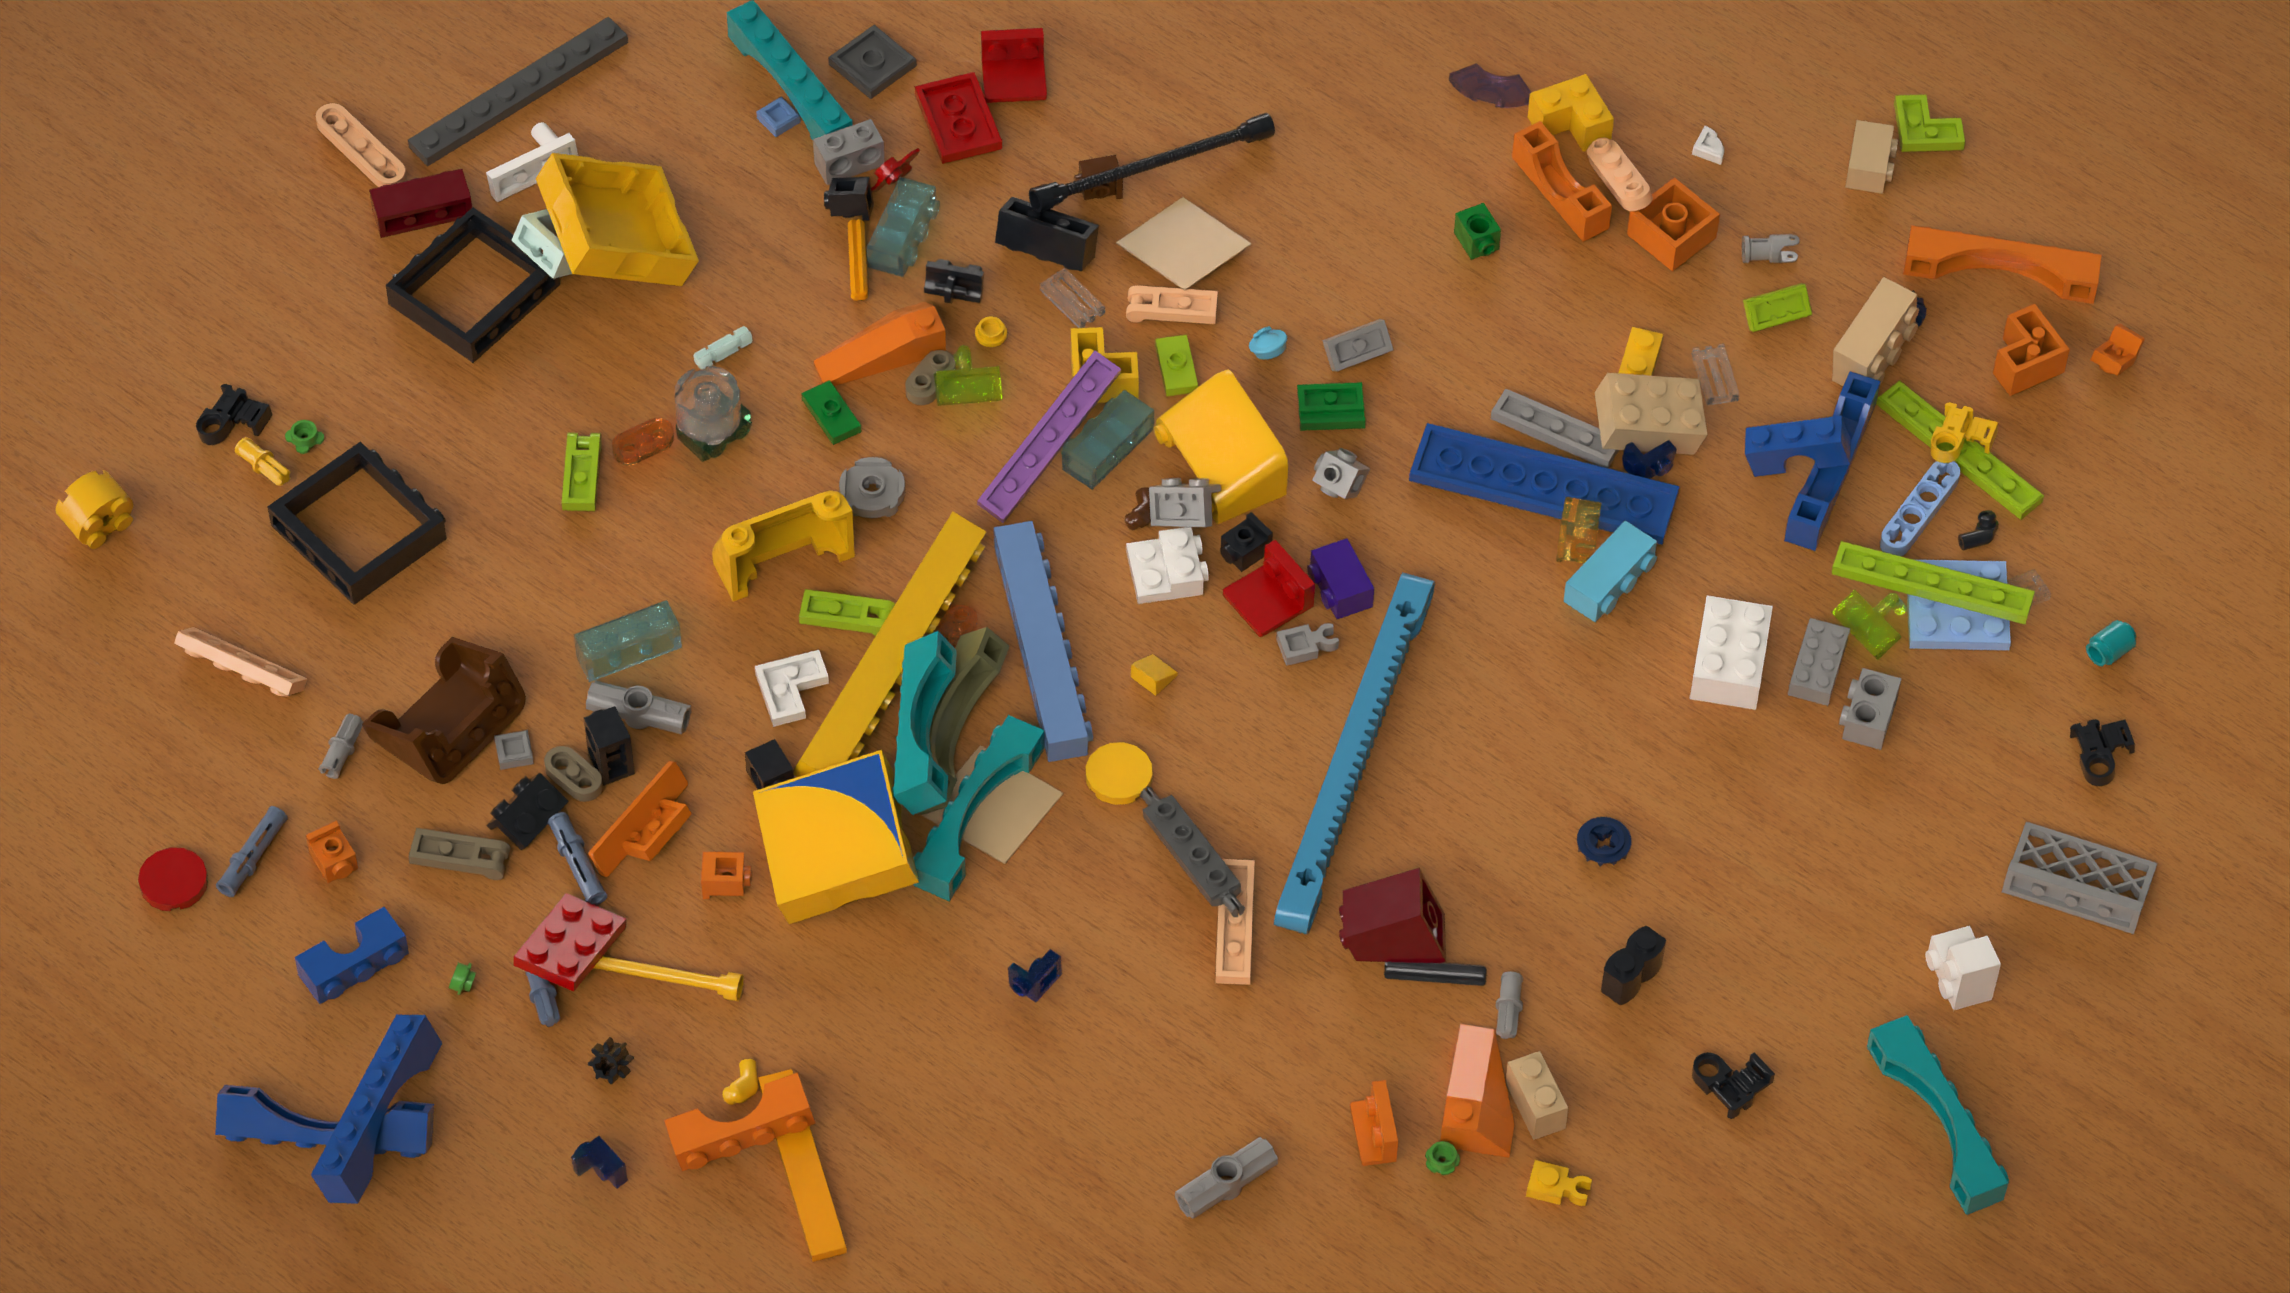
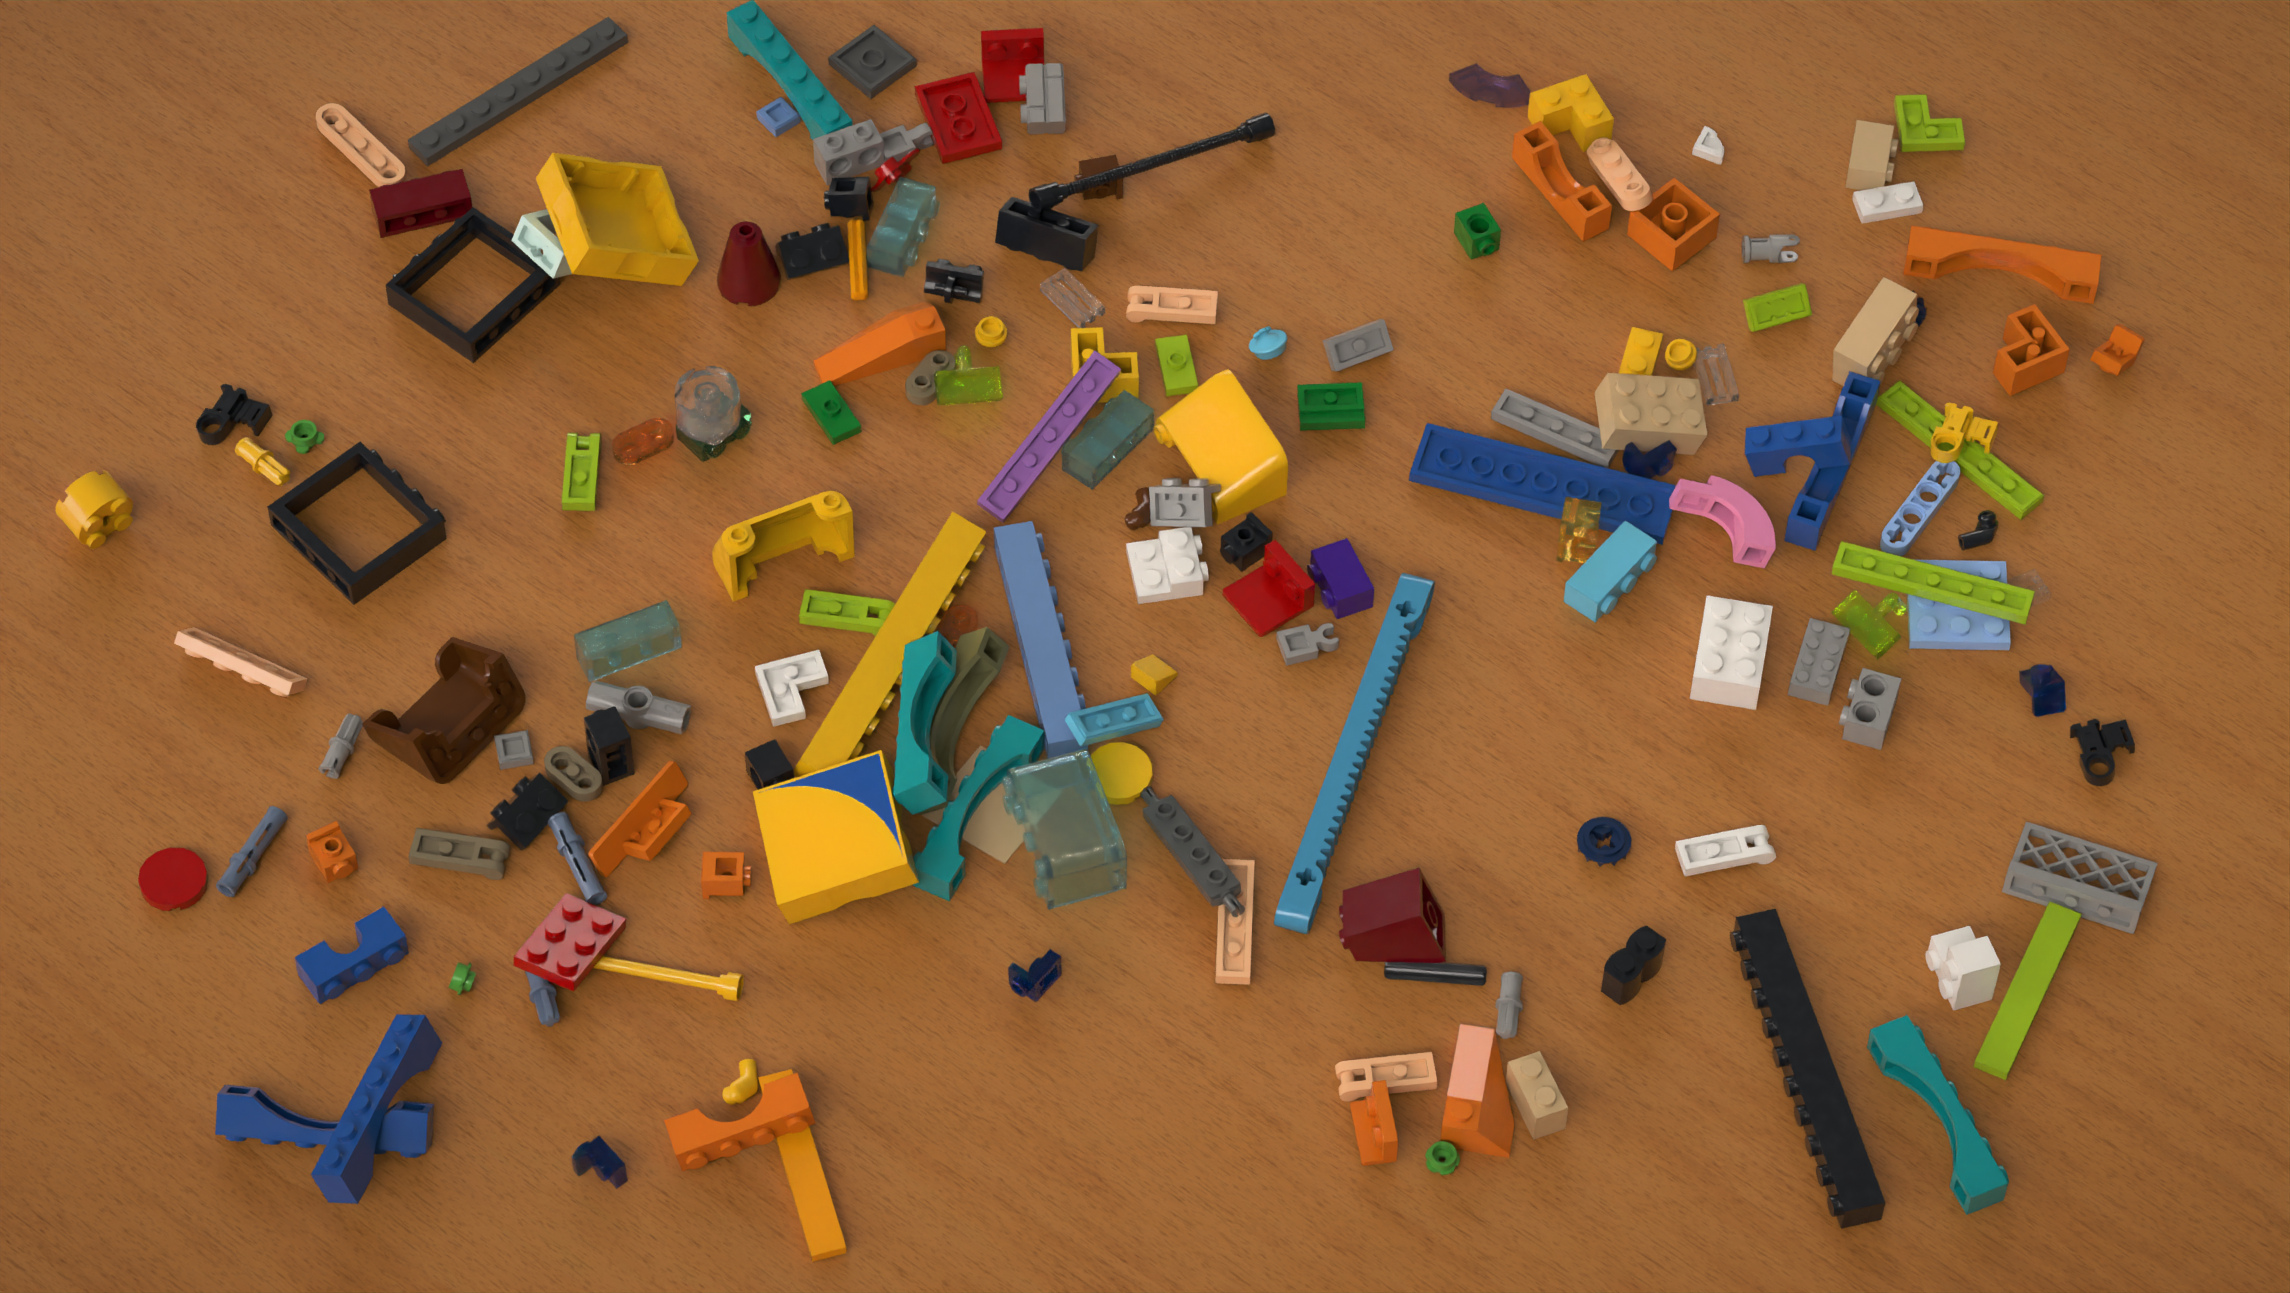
(523, 170): white piece -> none
(610, 1060): black gear -> none
(723, 347): light aqua axle -> none
(748, 267): none -> dark red cone
(812, 252): none -> black bracket
(876, 503): light grey plate -> none
(900, 142): none -> light grey plate
(1044, 98): none -> light grey brick
(1067, 828): none -> clear light blue windscreen
(1114, 719): none -> medium azure tile
(1183, 243): tan piece -> none
(1241, 1166): light grey piece -> none
(1340, 473): light grey brick -> none
(1401, 1074): none -> light nougat plate
(1551, 1183): yellow plate -> none
(1680, 354): none -> yellow plate
(1724, 850): none -> white plate
(1735, 511): none -> bright pink arch
(1735, 1087): black piece -> none
(1807, 1069): none -> black brick
(1887, 202): none -> white plate
(2027, 990): none -> lime tile
(2045, 689): none -> clear blue bracket
(2111, 643): teal brick -> none

